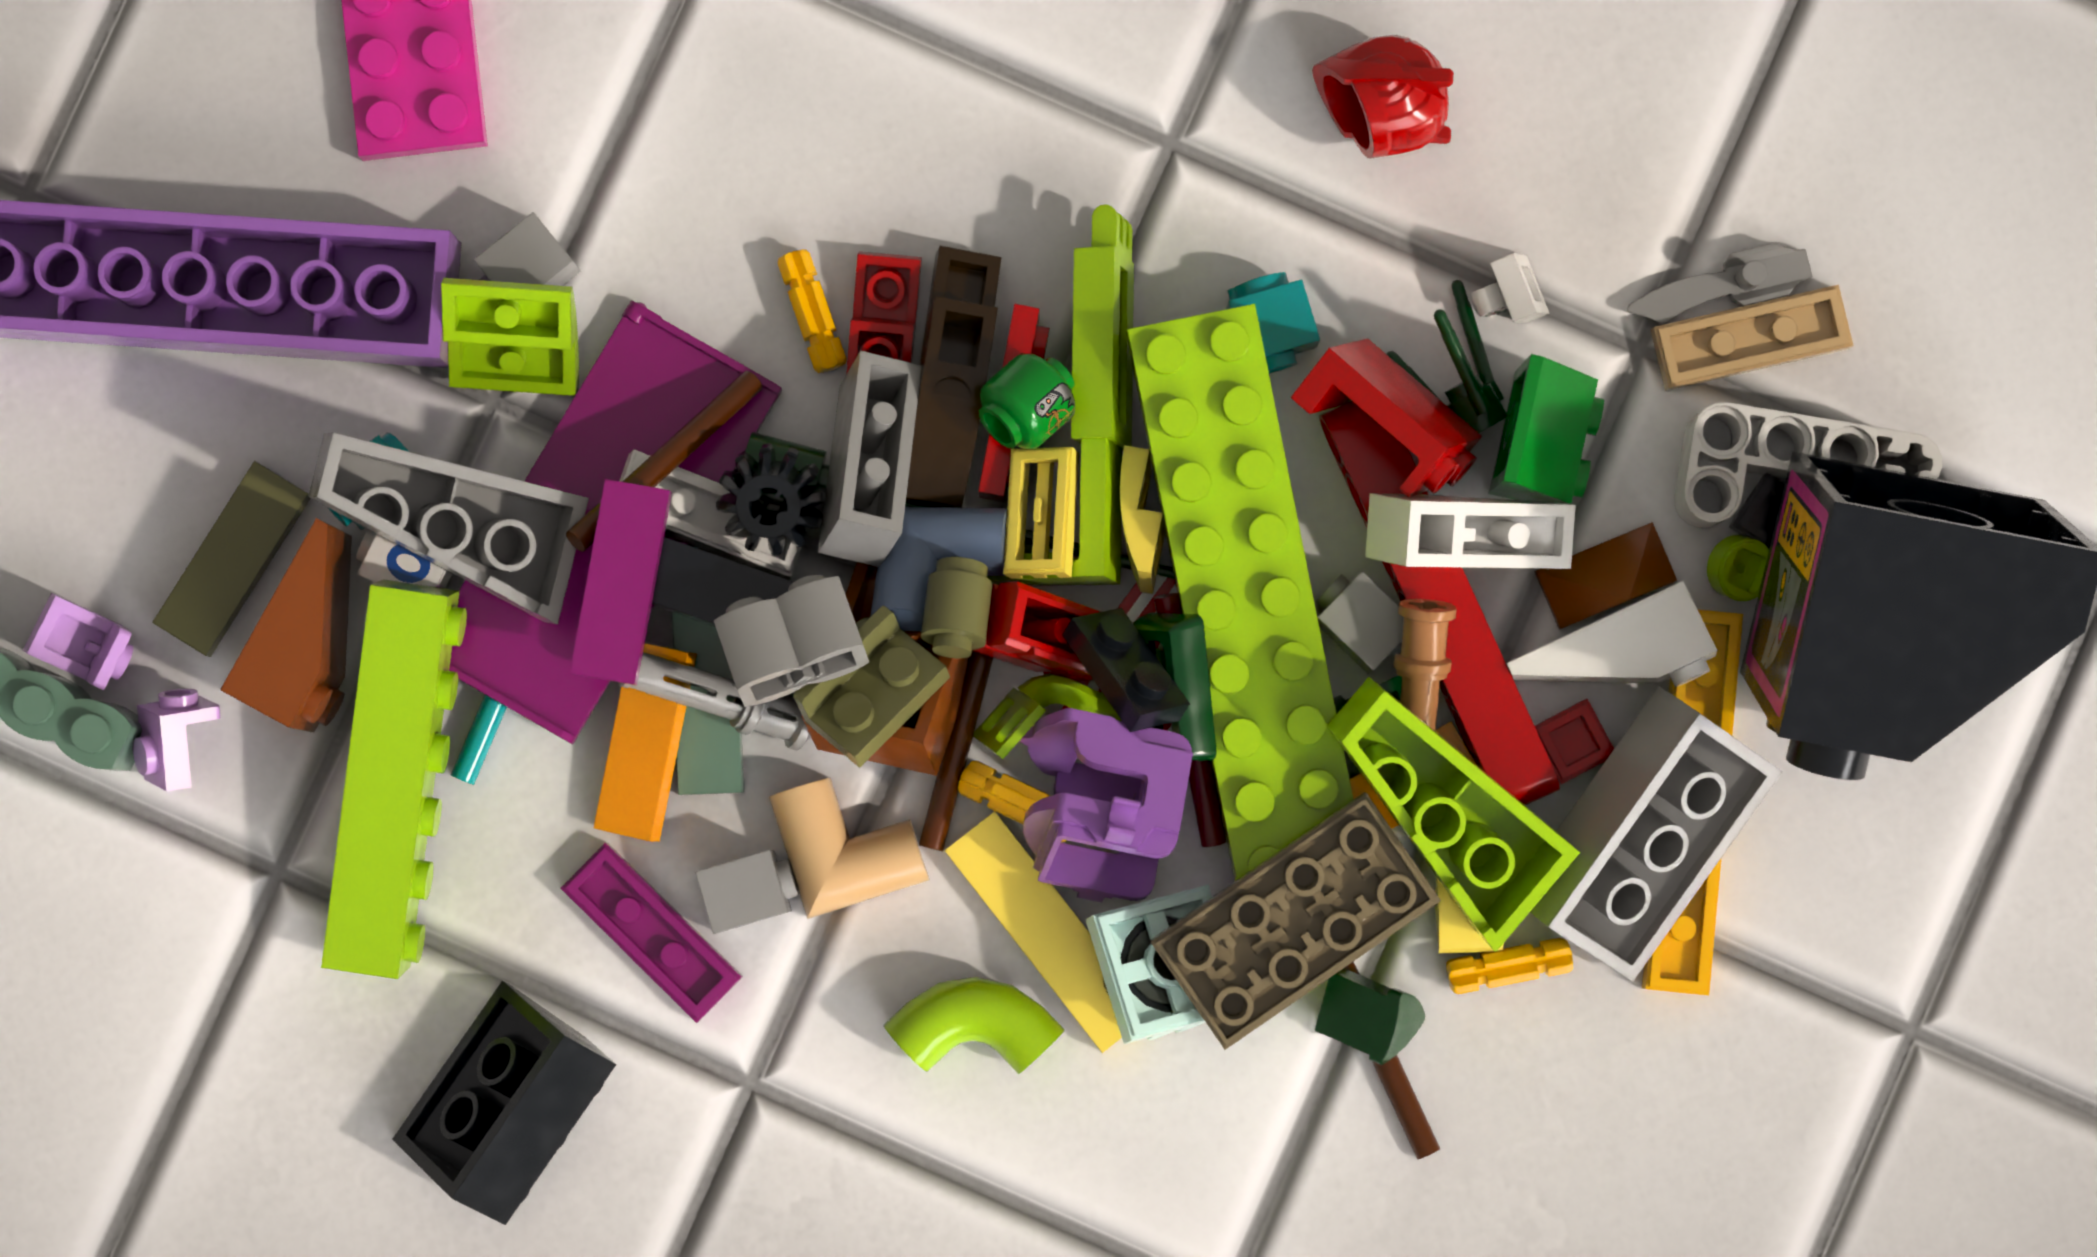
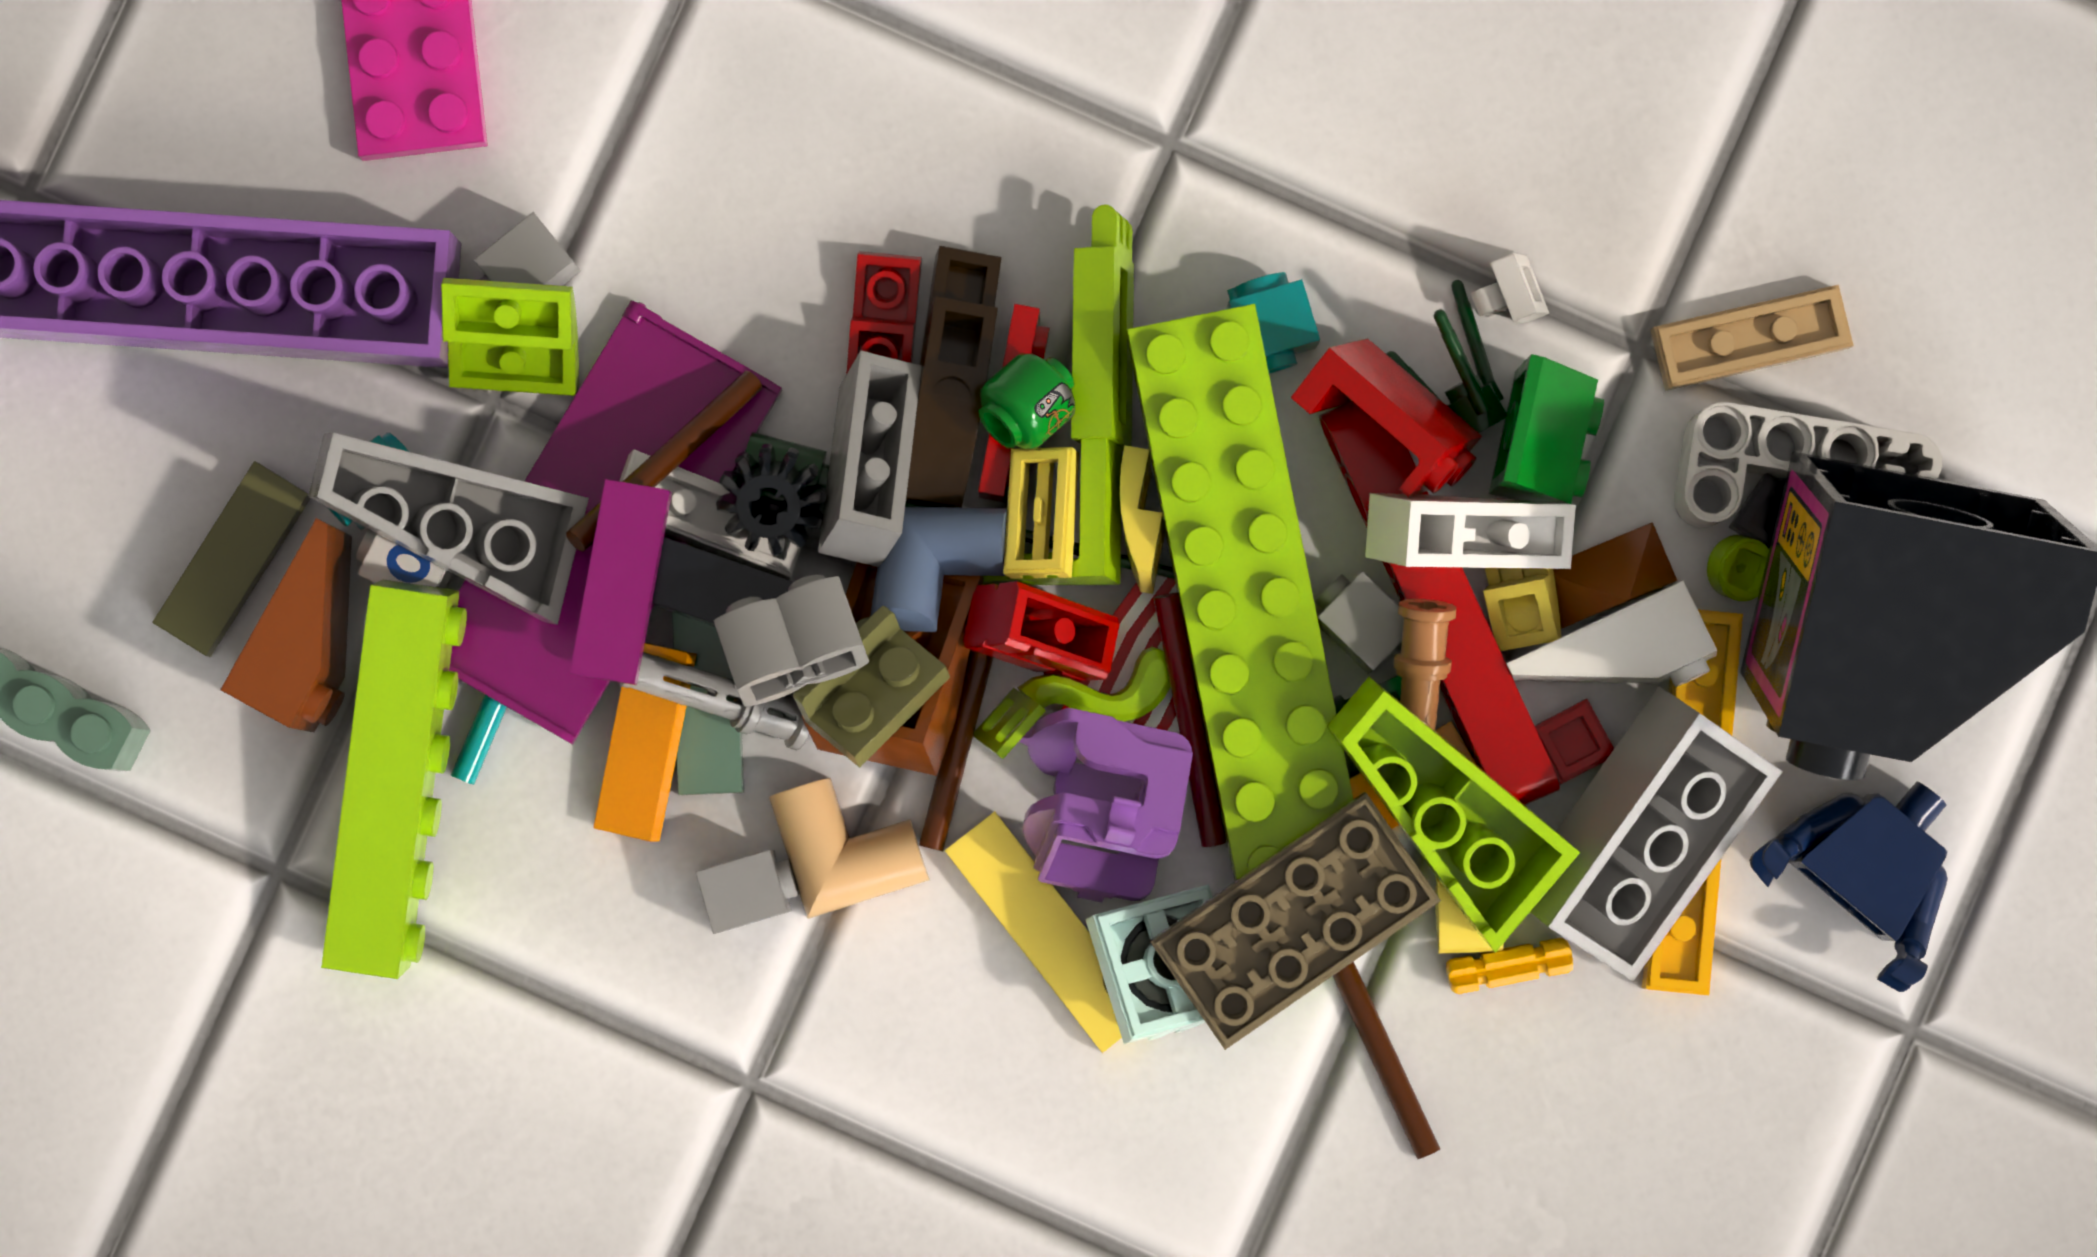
(80, 642): lavender bracket -> none
(163, 746): lavender bracket -> none
(503, 1104): black slope -> none
(651, 932): magenta tile -> none
(811, 311): yellow axle -> none
(957, 607): olive brick -> none
(976, 1012): lime cylinder -> none
(1004, 794): yellow axle -> none
(1125, 669): black plate -> none
(1188, 666): dark green piece -> none
(1369, 1015): dark green tile -> none
(1386, 95): red helmet -> none
(1522, 606): none -> light yellow slope
(1747, 278): light grey piece -> none
(1874, 866): none -> dark blue torso

